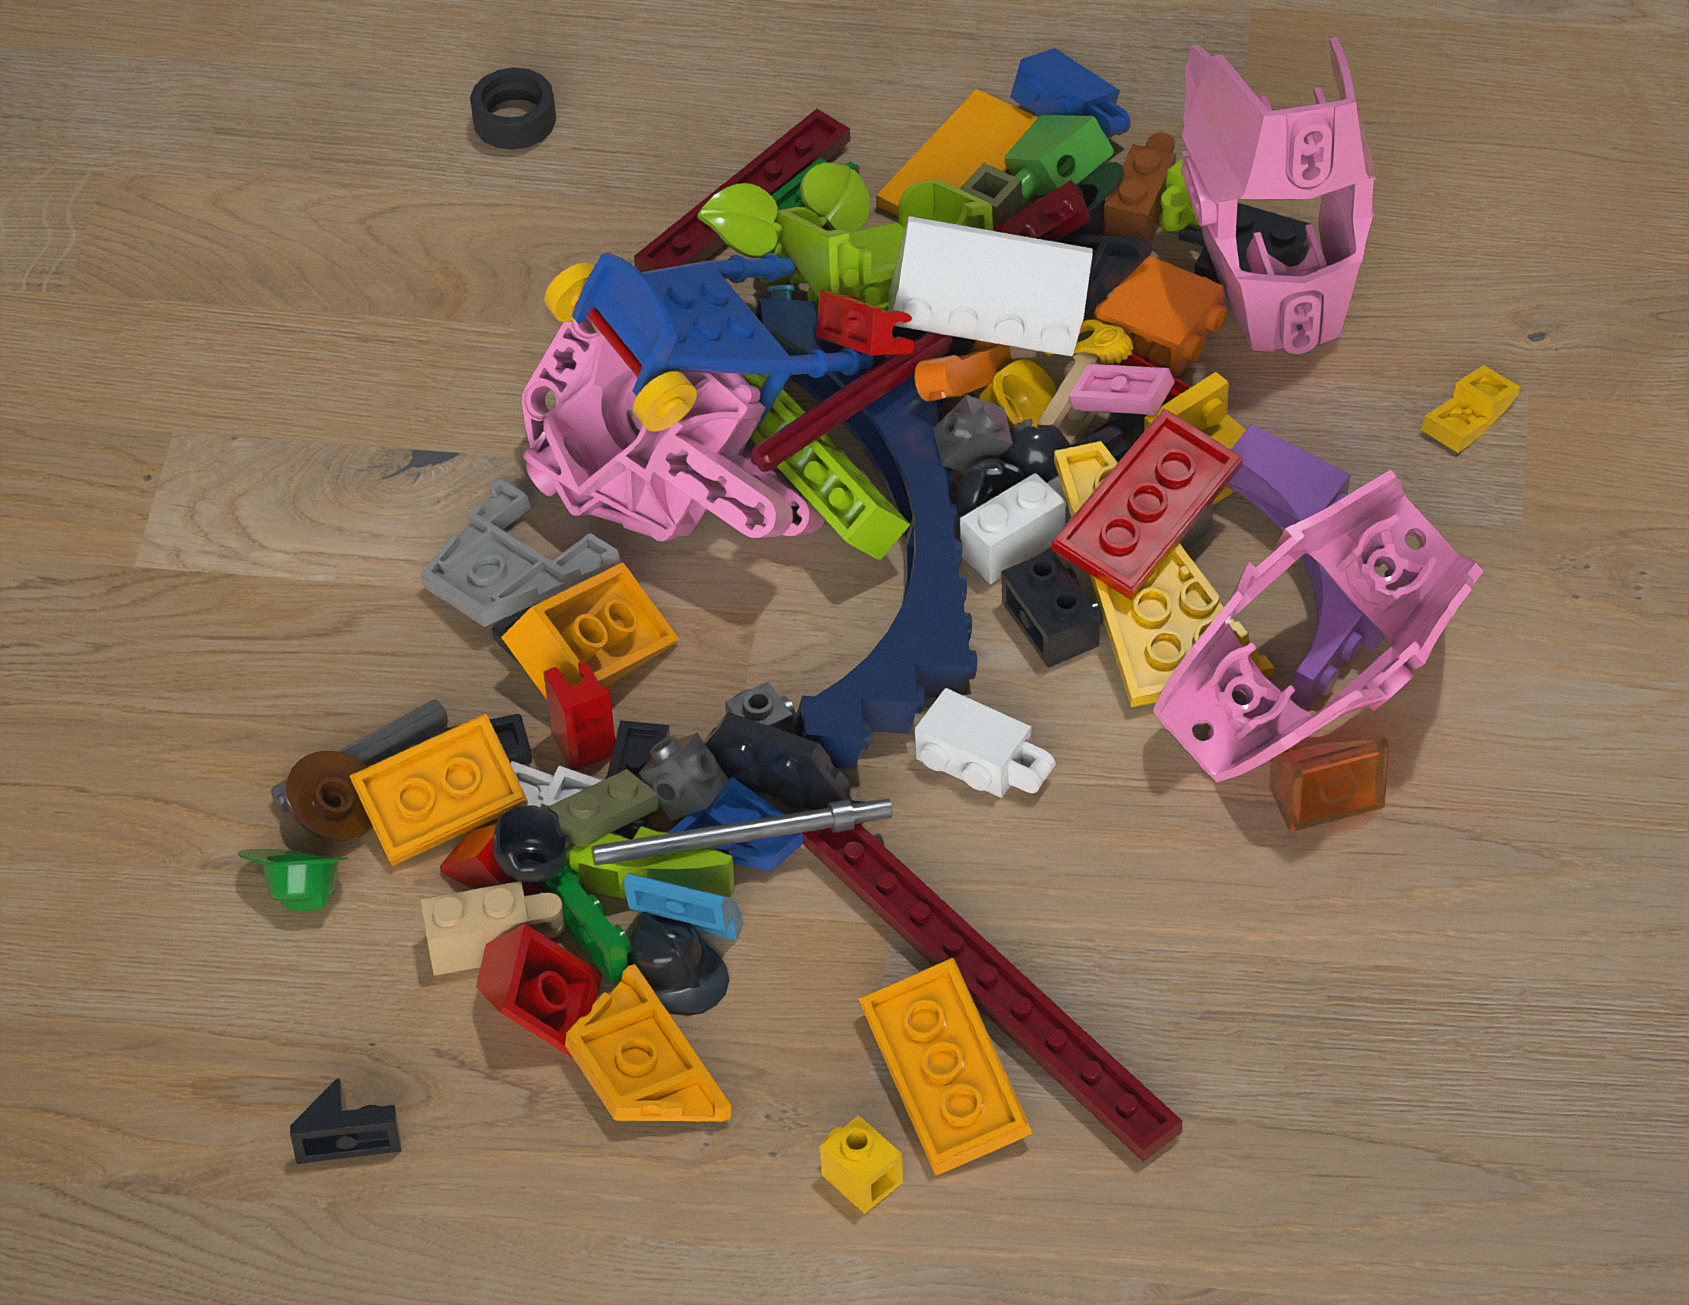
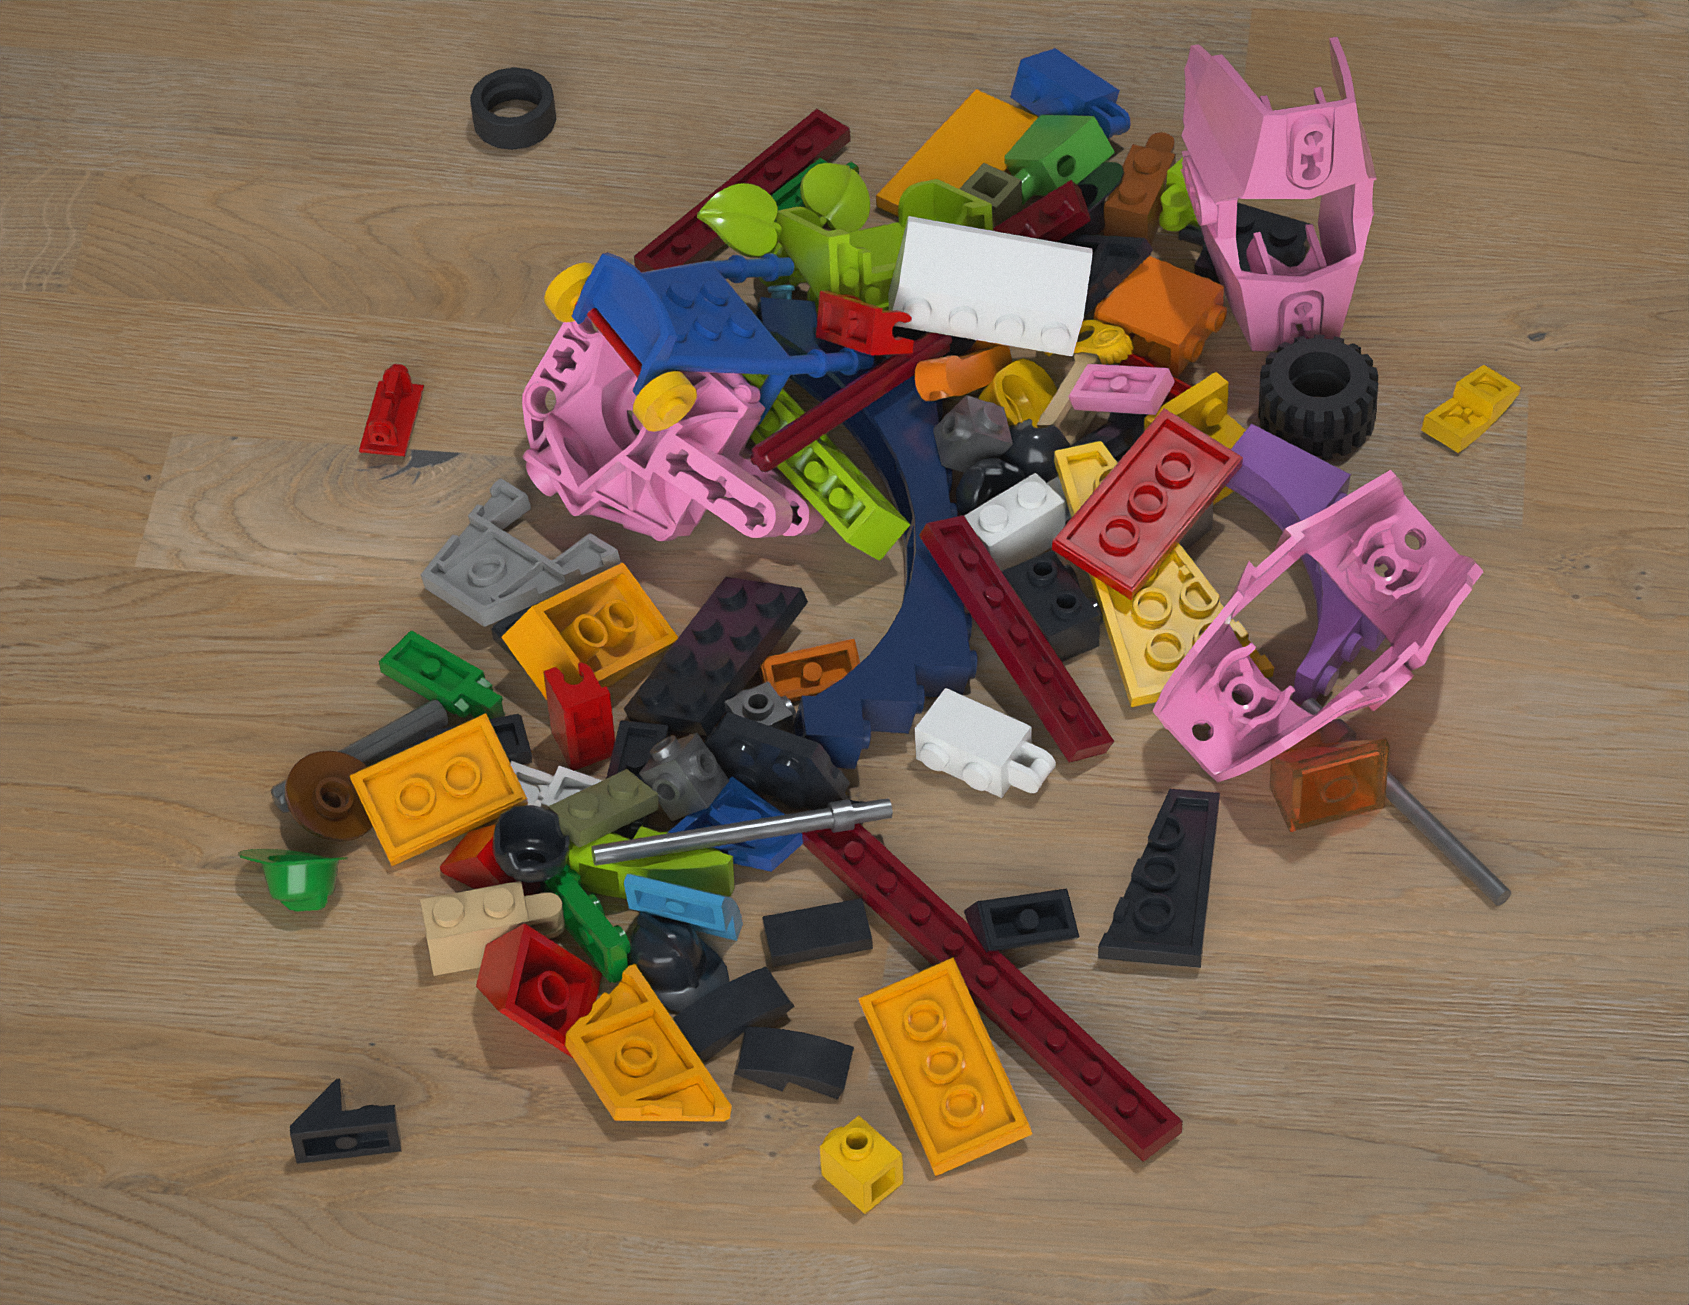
(392, 413): none -> red hinge
(441, 677): none -> green hinge
(716, 655): none -> black plate
(731, 1008): none -> black slope
(786, 1056): none -> black slope
(809, 669): none -> orange slope
(817, 932): none -> black tile
(1016, 639): none -> dark red plate
(1023, 920): none -> black slope
(1169, 887): none -> black wing
(1319, 395): none -> black tyre
(1424, 820): none -> flat silver bar

